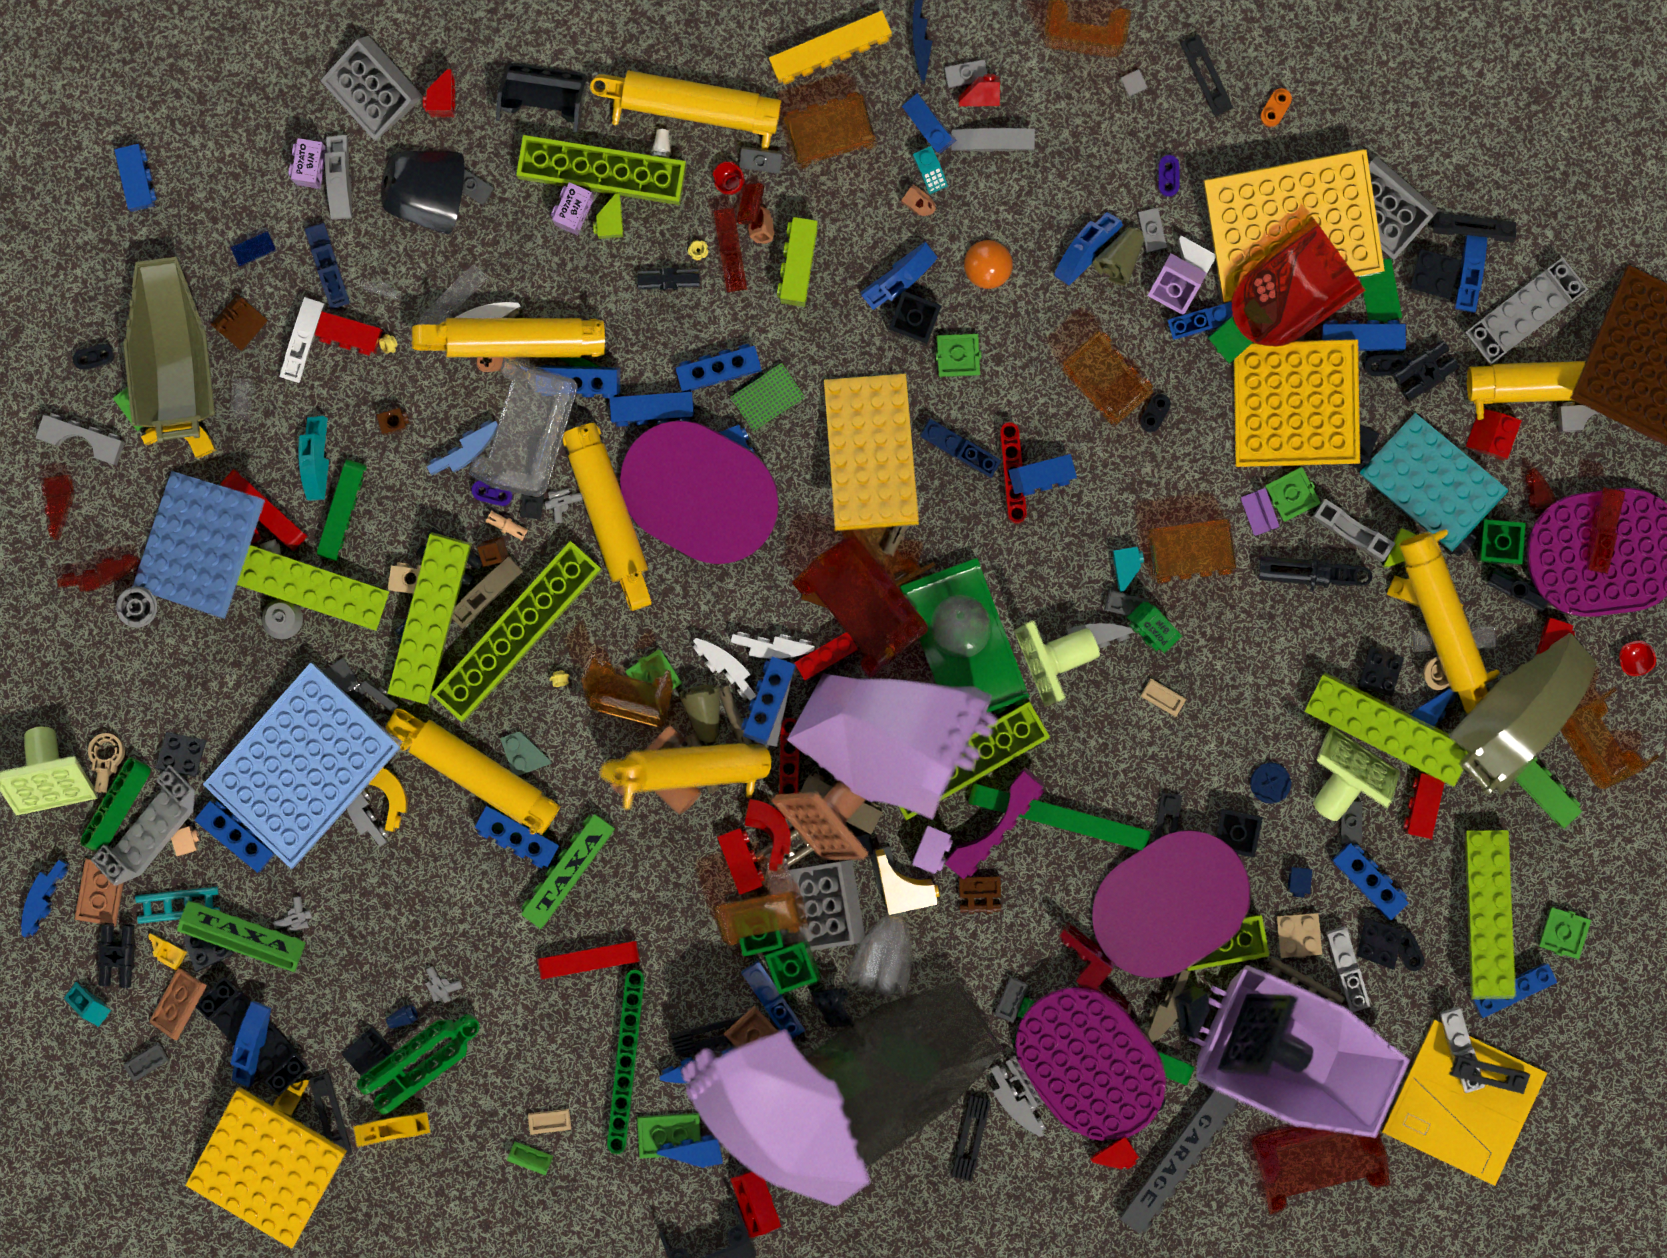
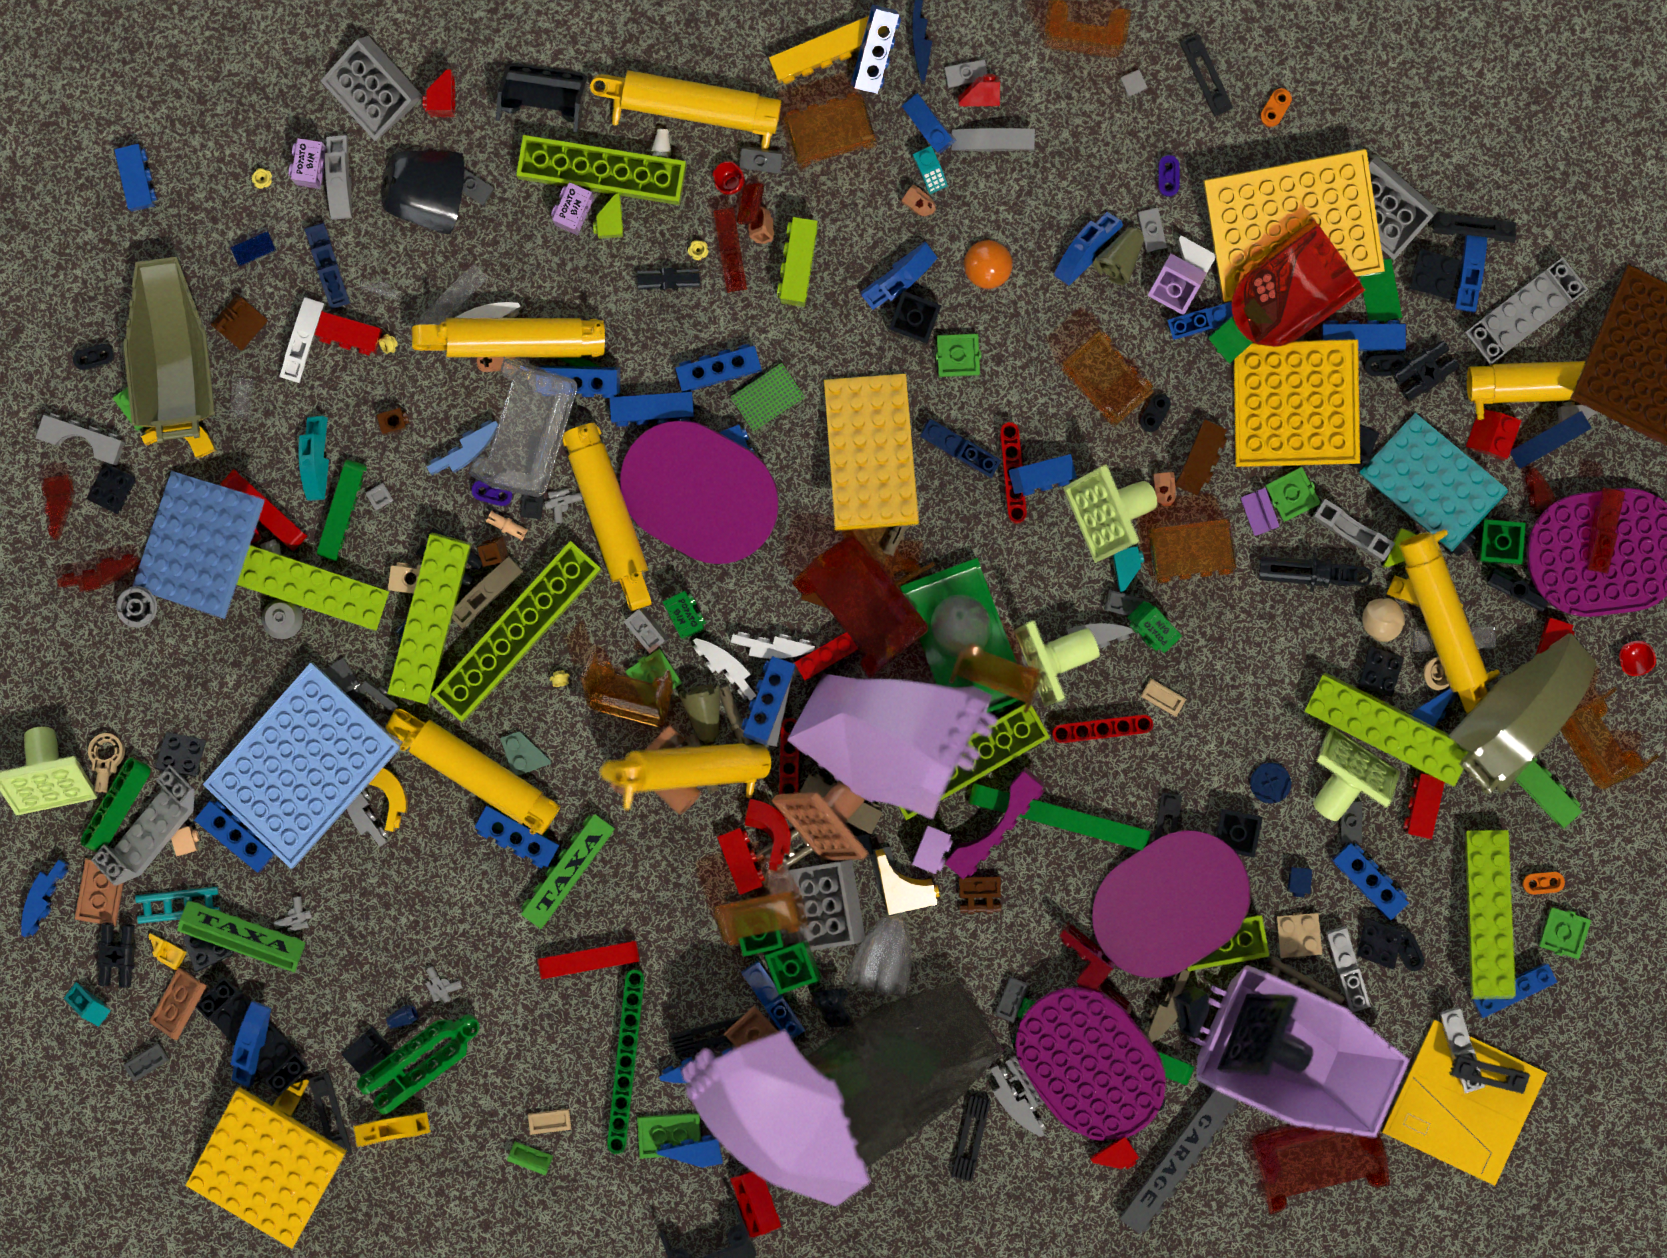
(111, 488): none -> black hinge
(262, 183): none -> light yellow plate
(379, 496): none -> light grey tile
(646, 630): none -> light grey hinge
(684, 615): none -> green brick
(878, 17): none -> brick
(997, 674): none -> clear orange windscreen
(1107, 512): none -> yellowish green piece
(1113, 731): none -> red beam
(1164, 488): none -> nougat rock
(1202, 457): none -> reddish brown wedge
(1383, 619): none -> tan piece
(1543, 883): none -> orange plate
(1550, 439): none -> dark blue slope

